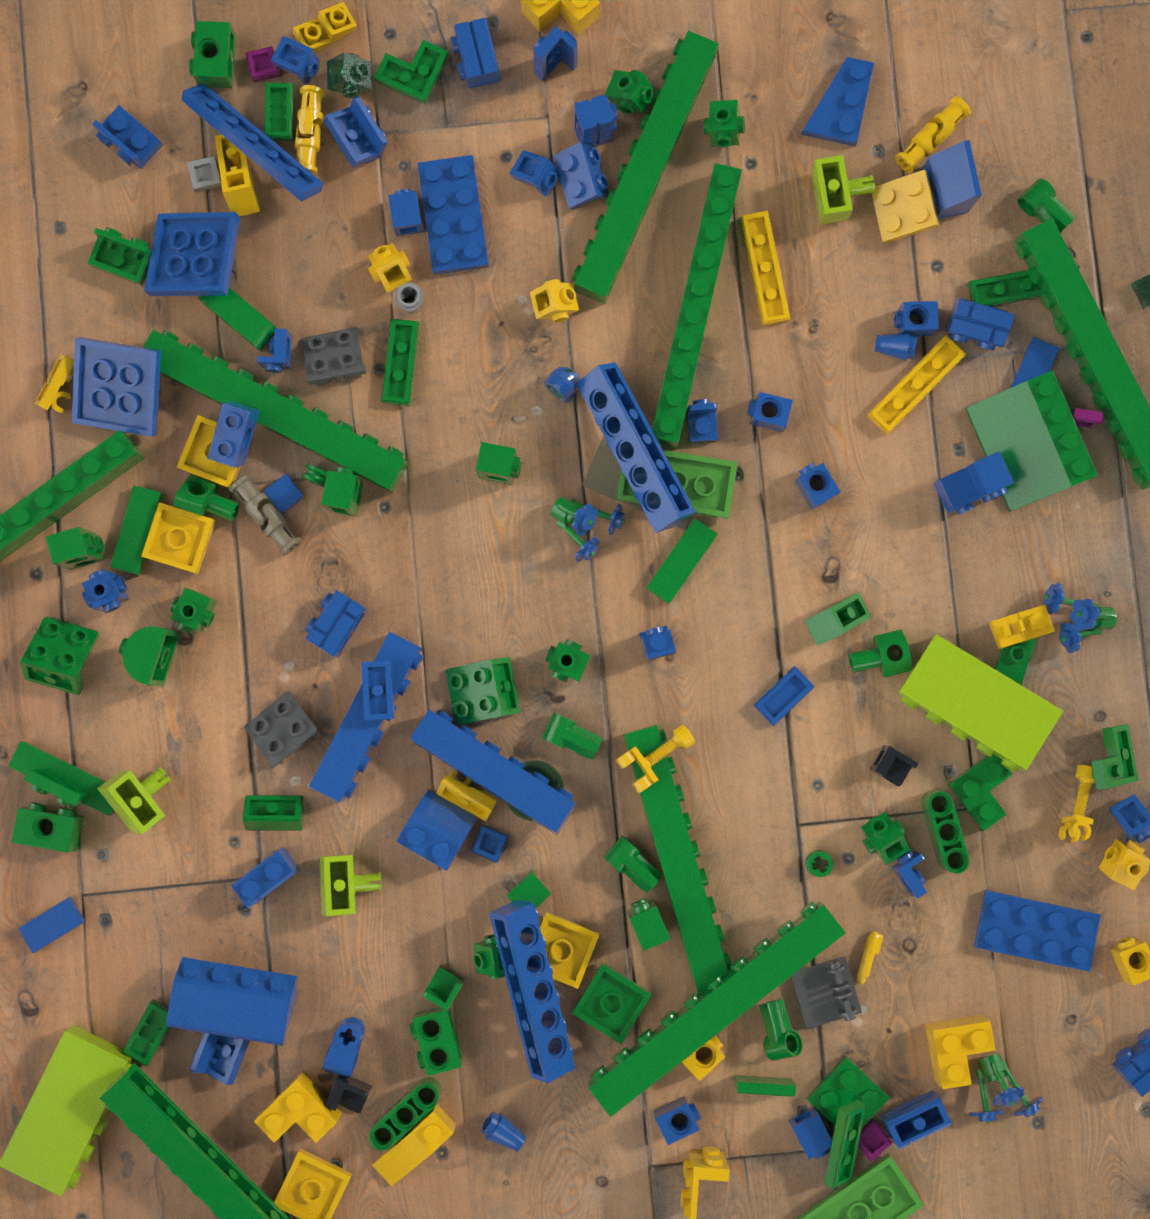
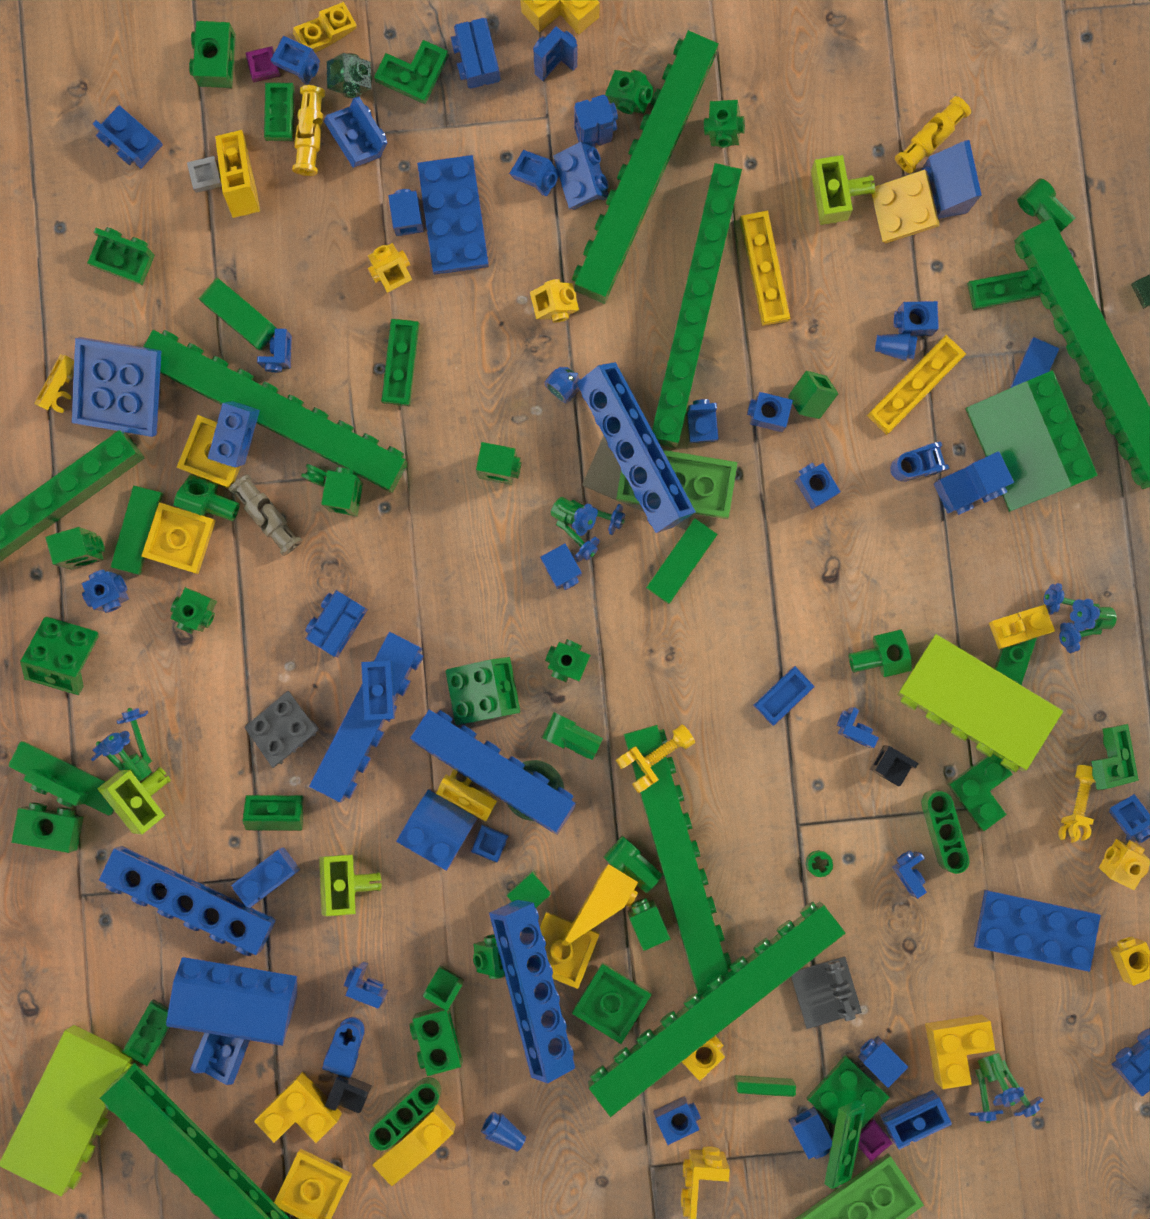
(51, 925): blue tile -> none
(116, 741): none -> plant
(117, 880): none -> blue brick
(149, 654): green brick -> none
(192, 254): blue plate -> none
(252, 141): blue plate -> none
(284, 493): blue tile -> none
(333, 356): dark grey hinge -> none
(368, 992): none -> blue bracket
(409, 292): light grey cone -> none
(562, 567): none -> blue brick
(606, 898): none -> yellow slope
(657, 642): blue brick -> none
(780, 1039): green piece -> none
(813, 394): none -> green panel
(838, 619): green slope -> none
(843, 104): blue wing -> none
(861, 733): none -> blue bracket
(870, 949): yellow piece -> none
(882, 1061): none -> blue brick
(885, 838): green brick -> none
(923, 461): none -> blue piece
(979, 323): blue brick -> none
(1086, 418): magenta tile -> none

